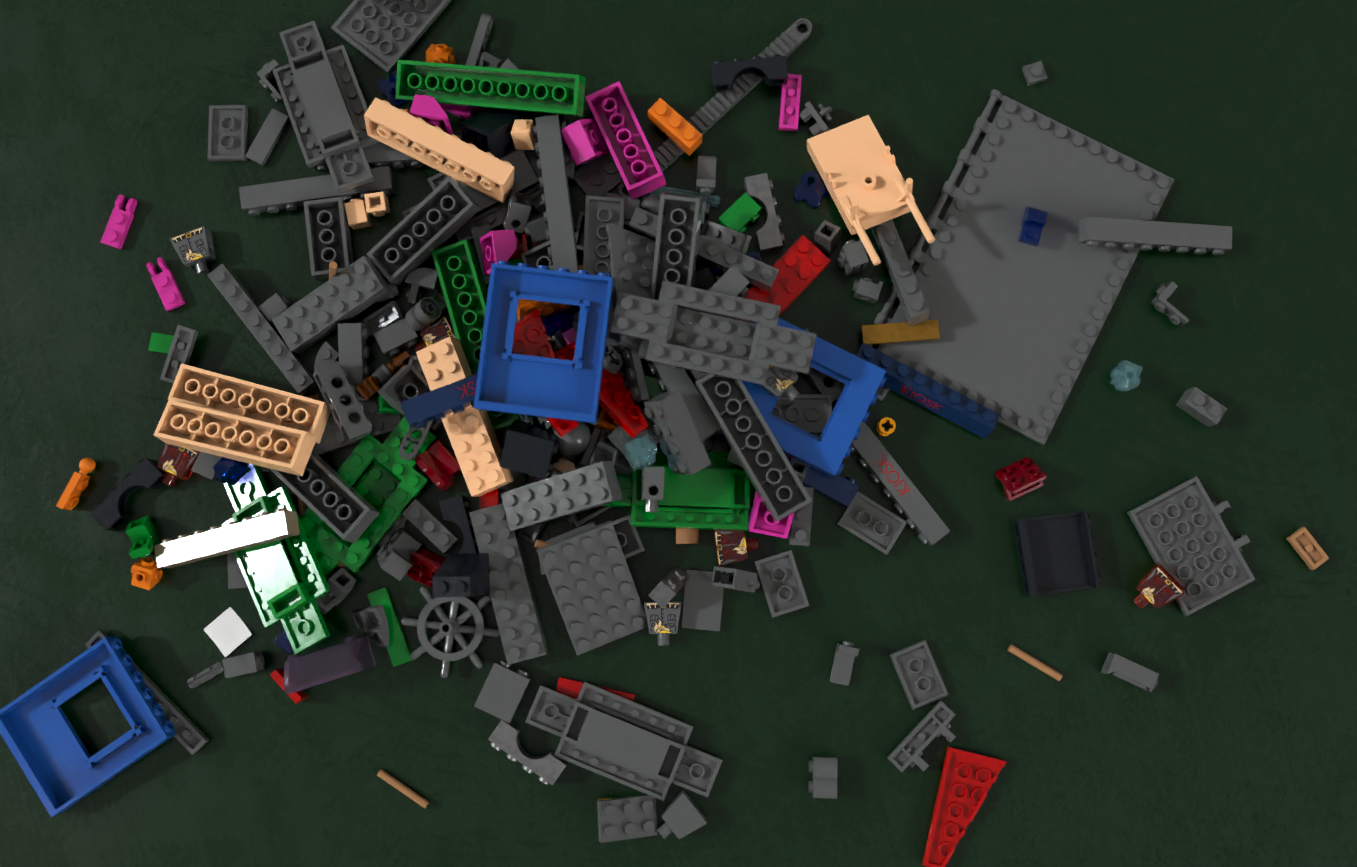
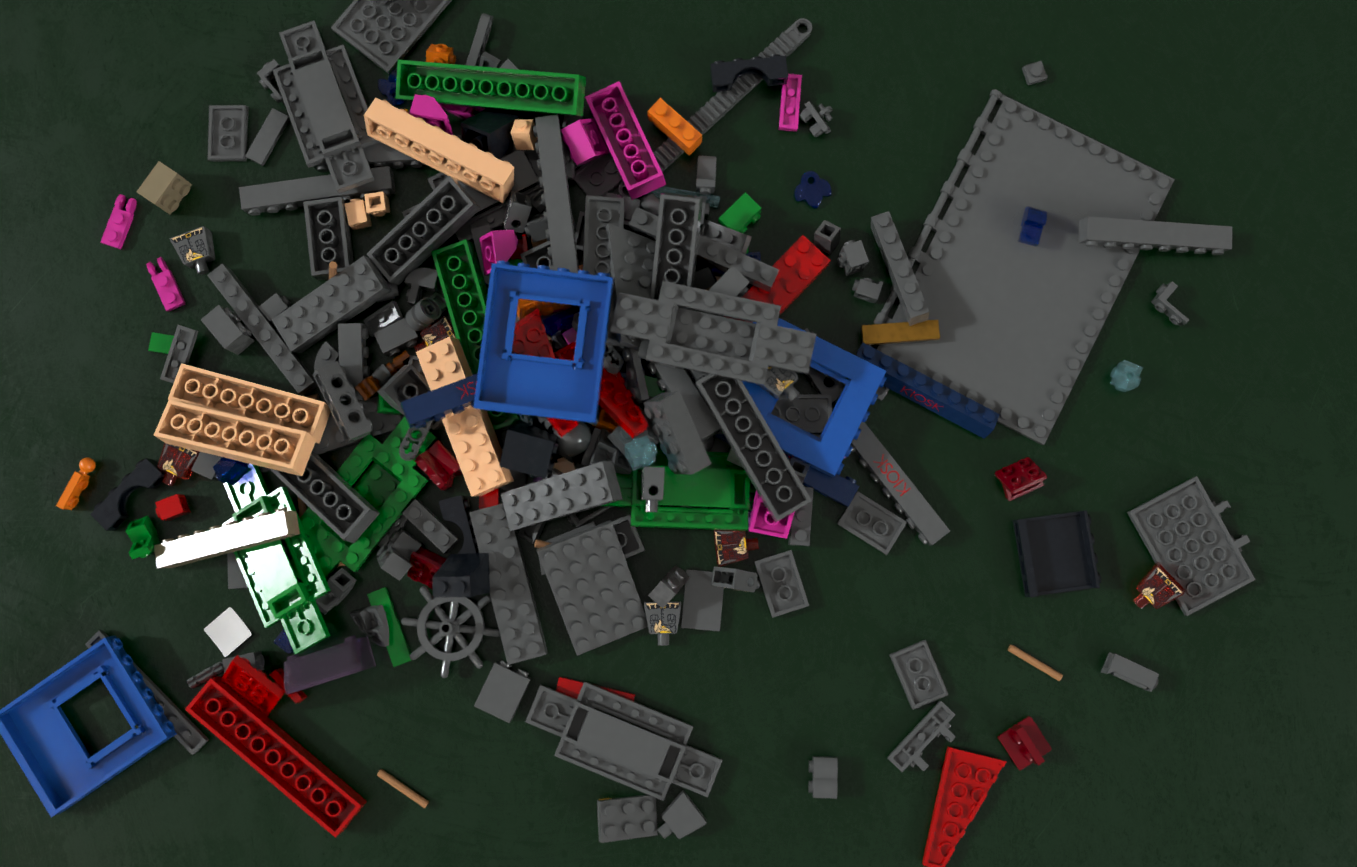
(145, 573): orange brick -> none
(164, 188): none -> dark tan brick
(172, 507): none -> red brick
(228, 329): none -> dark grey brick
(252, 685): none -> red plate
(276, 756): none -> red brick
(507, 738): flat silver arch -> none
(687, 536): medium nougat brick -> none
(769, 236): flat silver arch -> none
(843, 663): dark grey bracket -> none
(849, 161): light nougat piece -> none
(890, 423): light orange bush -> none
(1025, 743): none -> dark red bracket
(1201, 407): dark grey brick -> none
(1307, 548): medium nougat plate -> none

